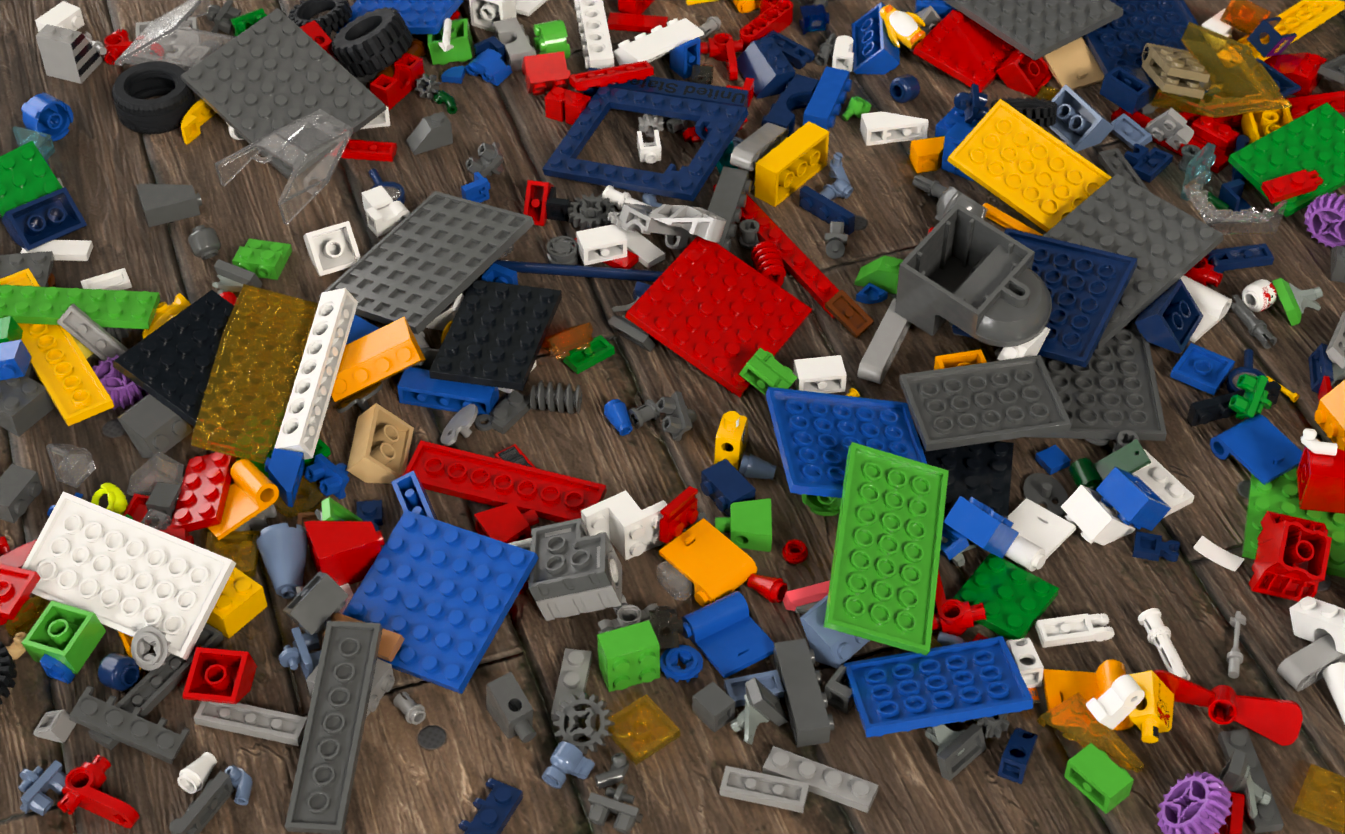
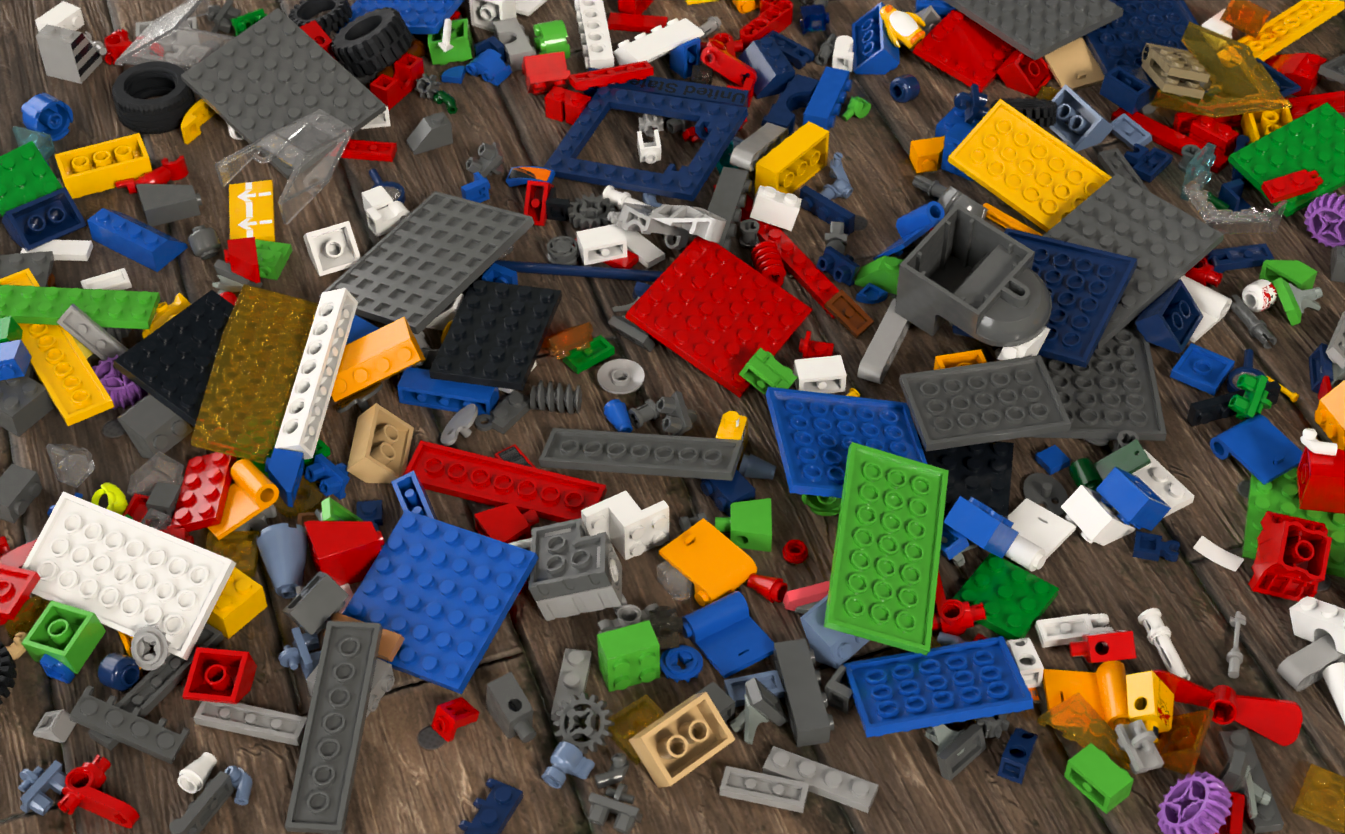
(100, 165): none -> yellow brick
(134, 239): none -> blue slope
(162, 175): none -> red piece
(243, 258): none -> red slope
(252, 210): none -> yellow tile
(413, 712): light grey pin -> none
(452, 716): none -> red bracket
(520, 175): none -> slope
(620, 376): none -> light grey dish
(642, 454): none -> dark grey plate
(678, 515): red plate -> none
(682, 740): none -> tan brick
(717, 58): none -> red piece
(775, 207): none -> white slope
(814, 349): none -> red bracket
(839, 266): none -> dark blue hips
(890, 128): white slope -> none
(913, 226): none -> blue door
(1115, 646): none -> red torso
(1116, 702): white leg -> none
(1139, 746): none -> light grey hips
(1170, 126): light grey plate -> none
(1184, 742): none -> clear orange slope
(1277, 42): dark blue piece -> none
(1291, 271): none -> bright green slope

